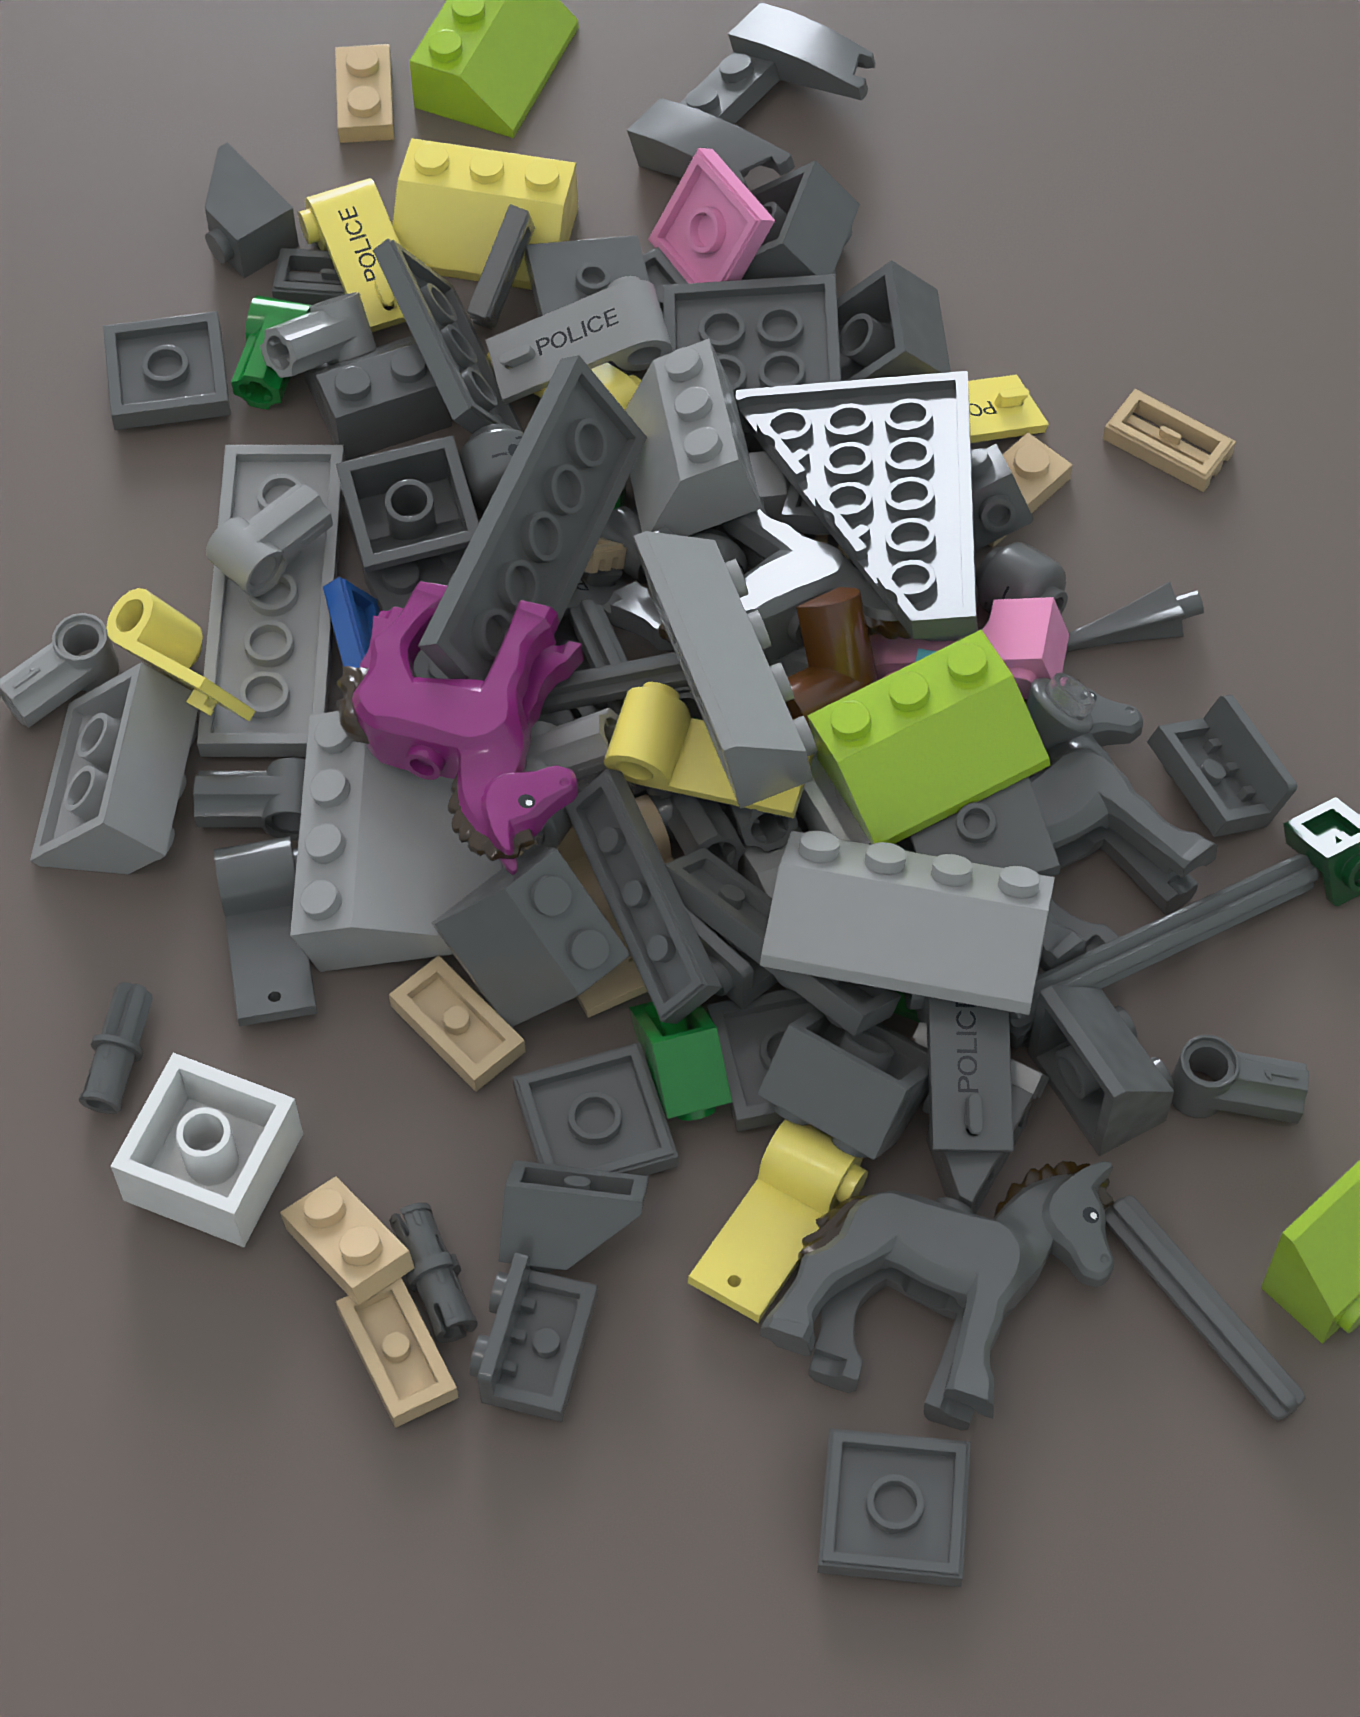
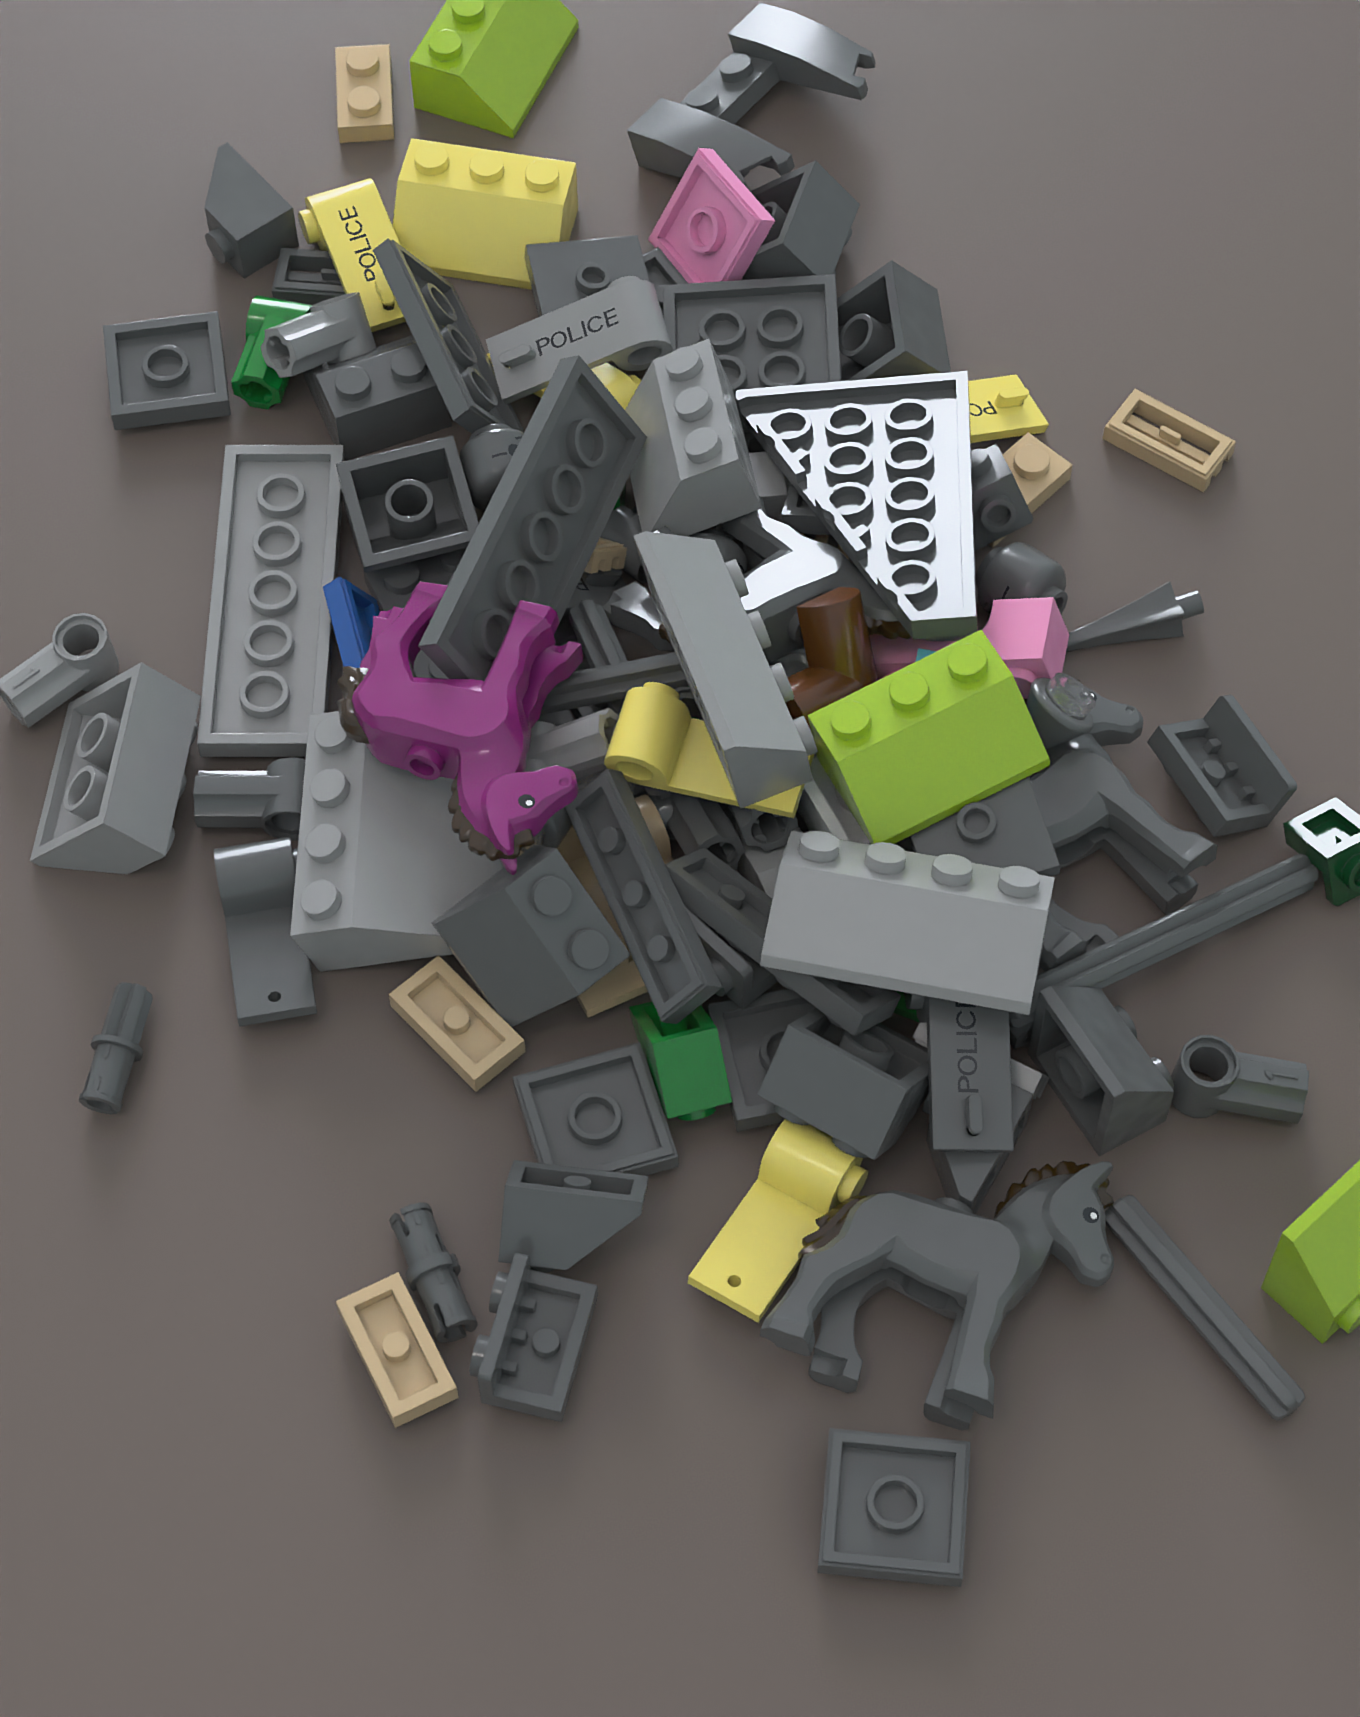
(169, 645): light yellow door -> none
(208, 1149): white brick -> none
(258, 549): light grey piece -> none
(347, 1240): tan plate -> none
(501, 267): dark grey tile -> none

